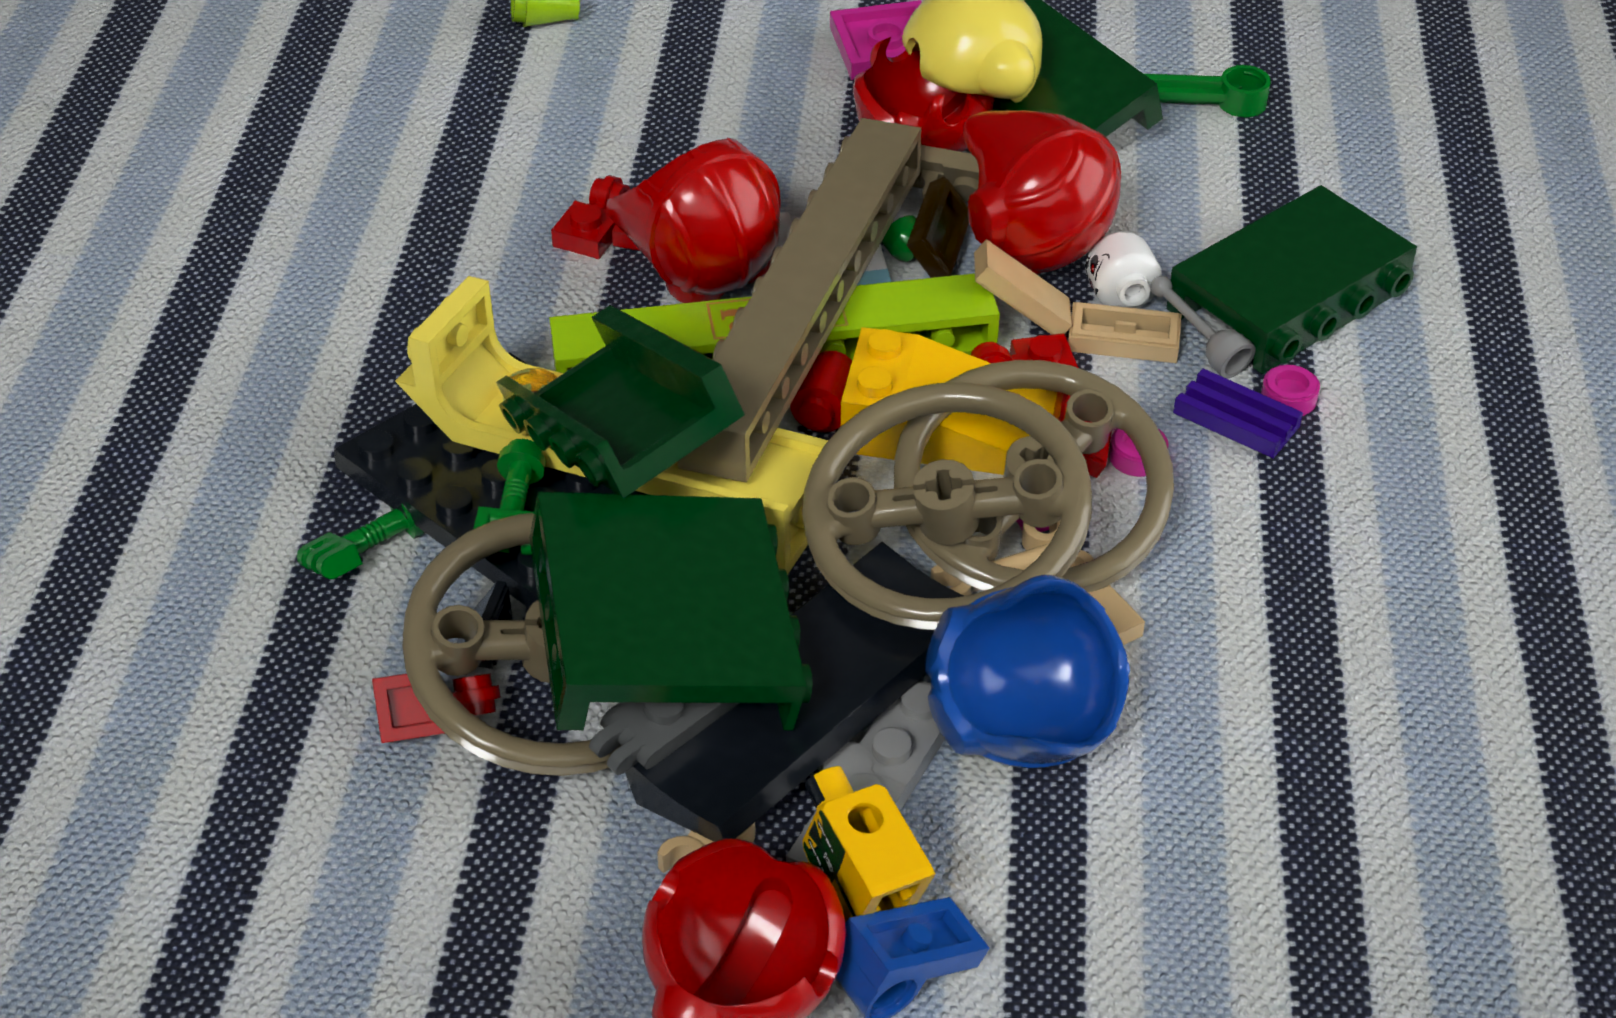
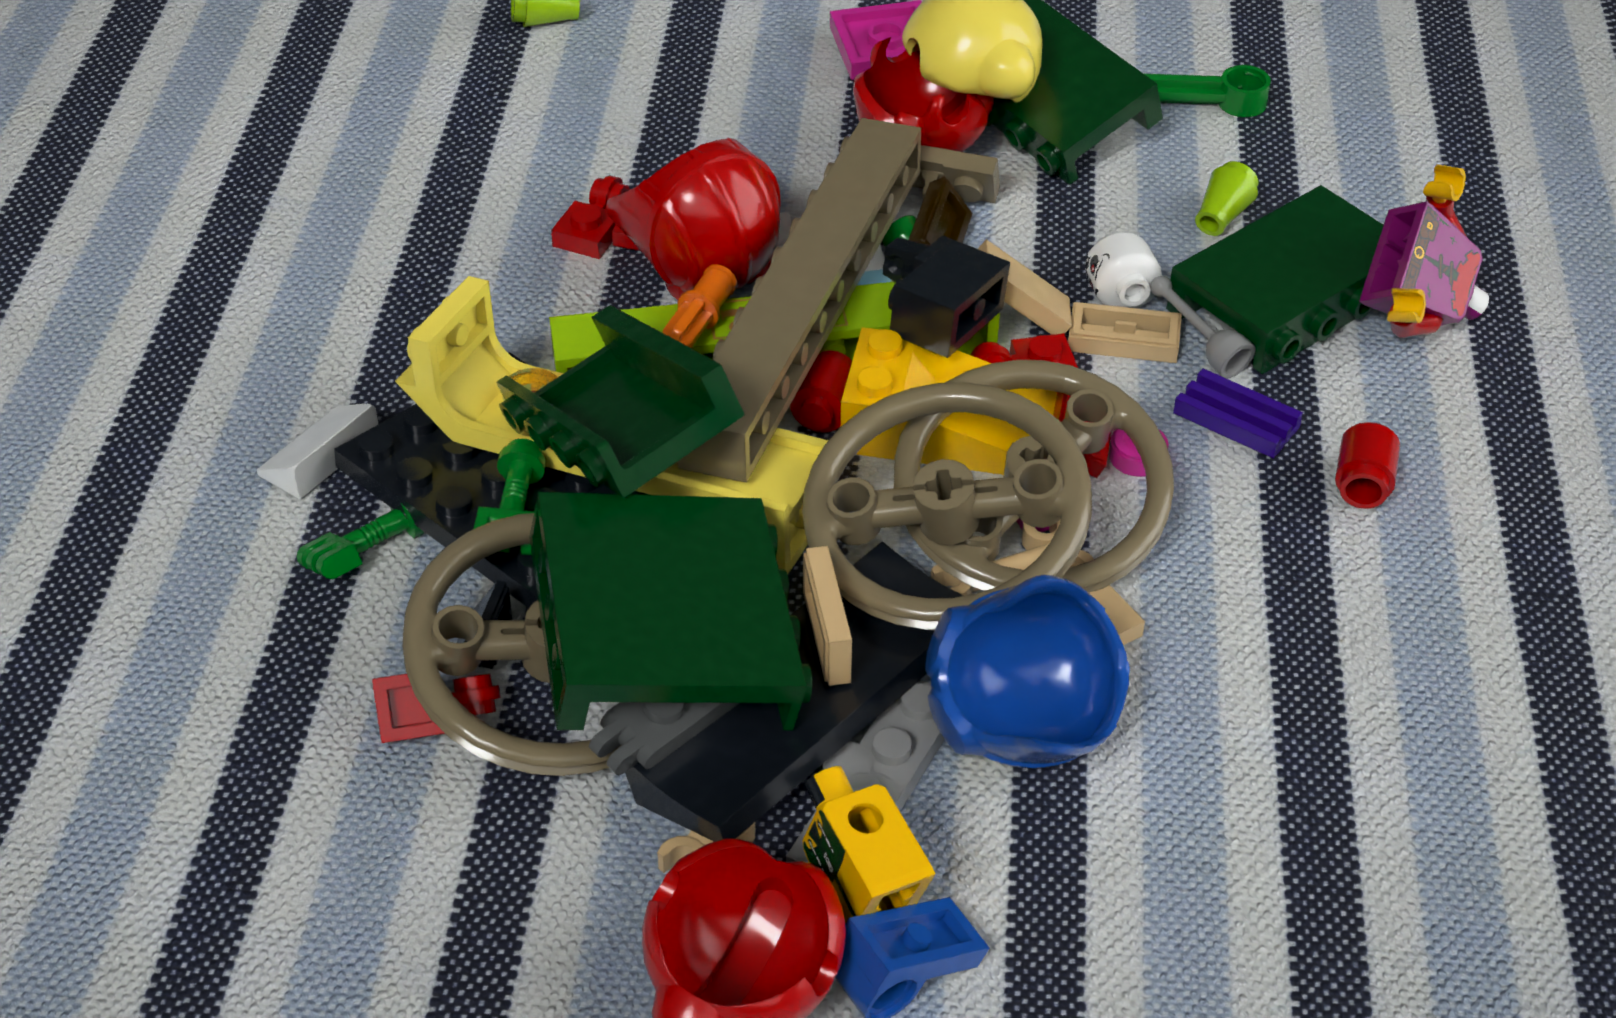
(311, 455): none -> white slope
(701, 306): none -> orange axle
(827, 616): none -> tan tile
(943, 291): none -> black hinge
(1042, 186): red piece -> none
(1226, 196): none -> lime cone
(1292, 387): dark pink tile -> none
(1367, 464): none -> red brick
(1426, 263): none -> torso

